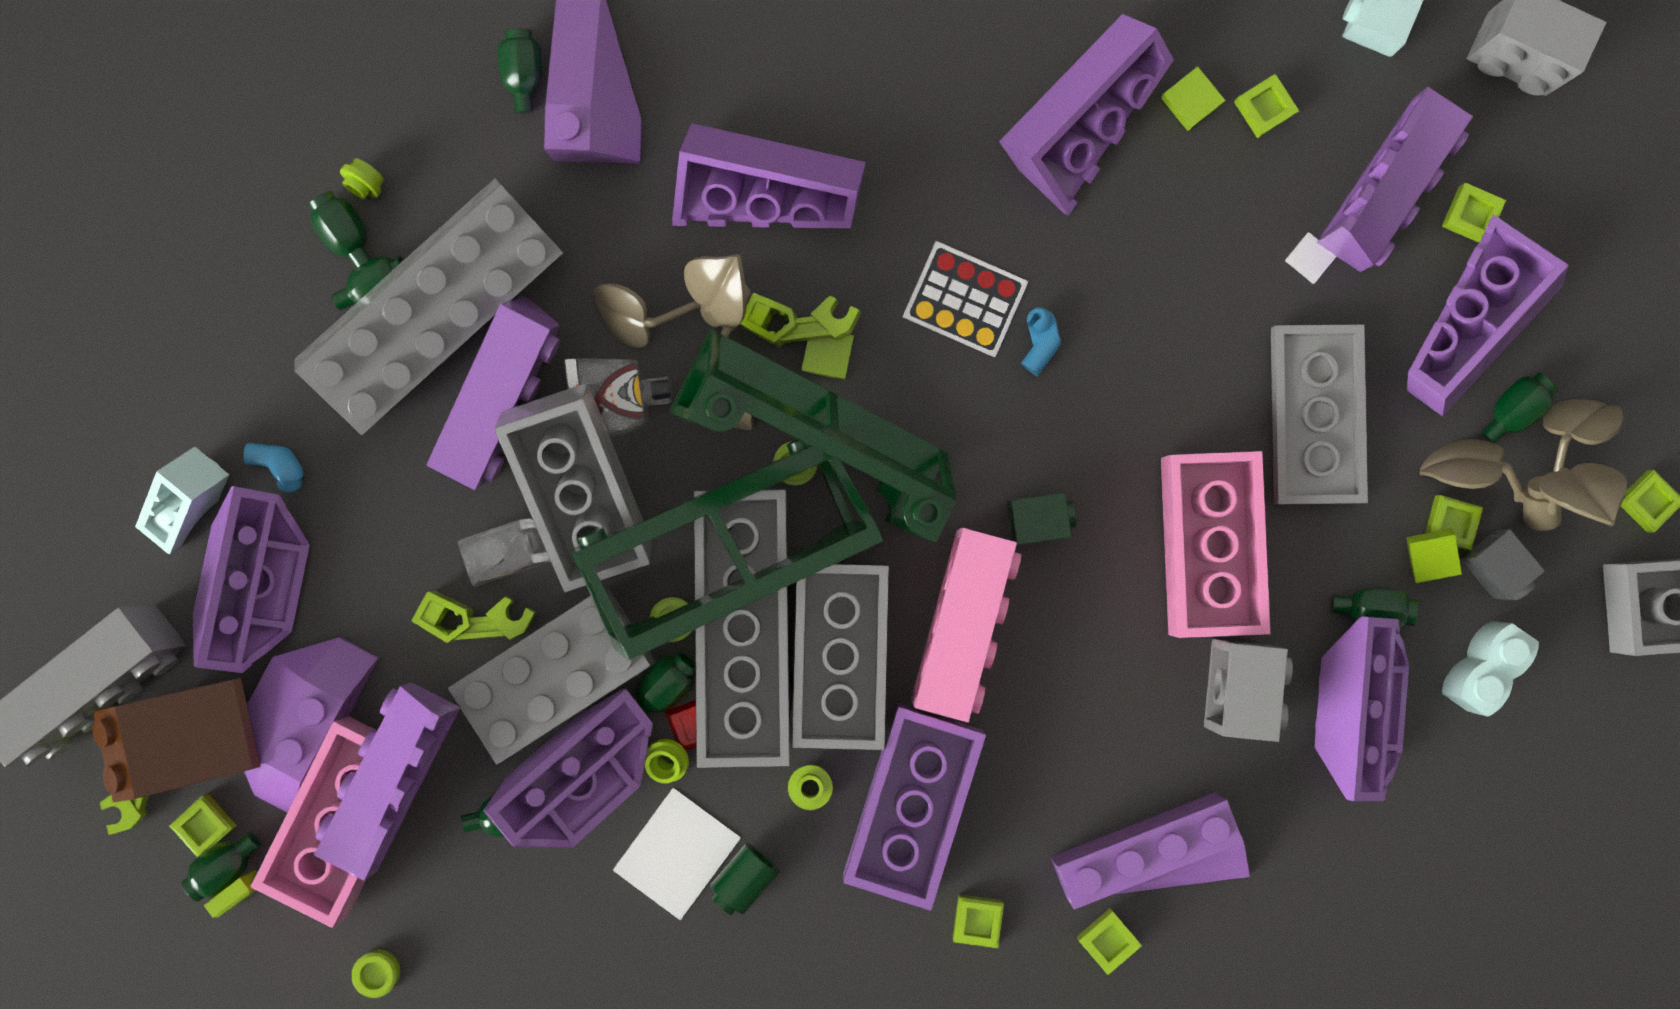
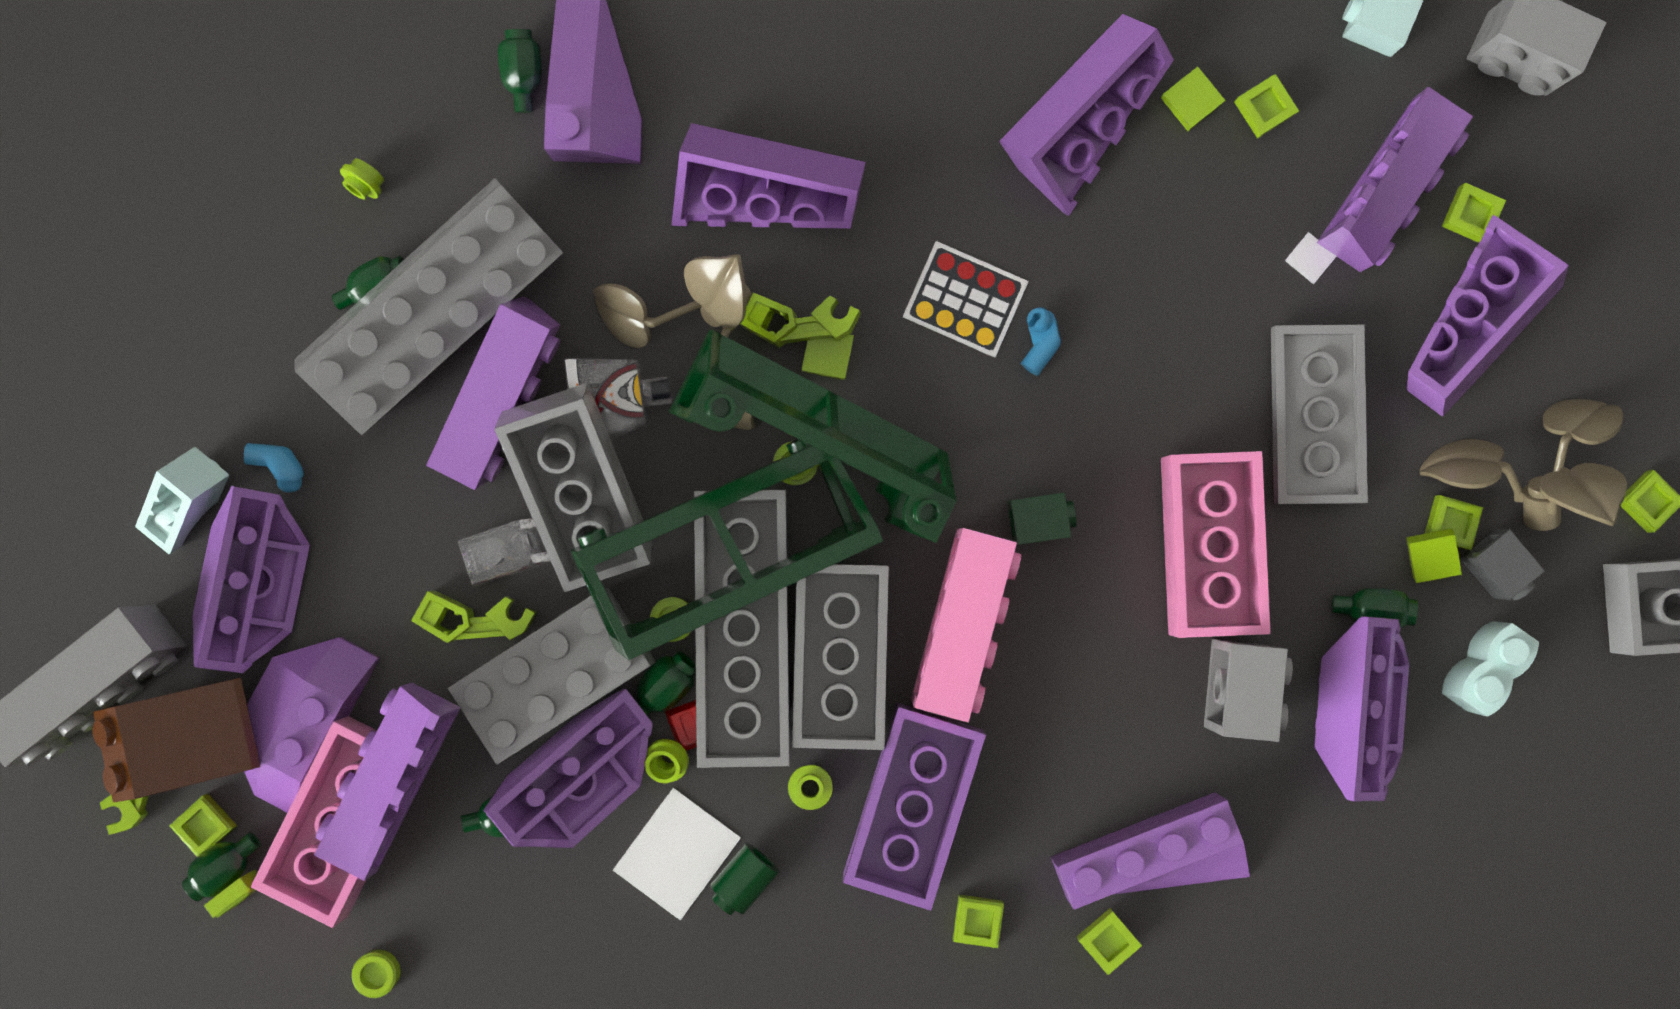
(339, 227): dark green plant -> none
(1521, 406): dark green plant -> none

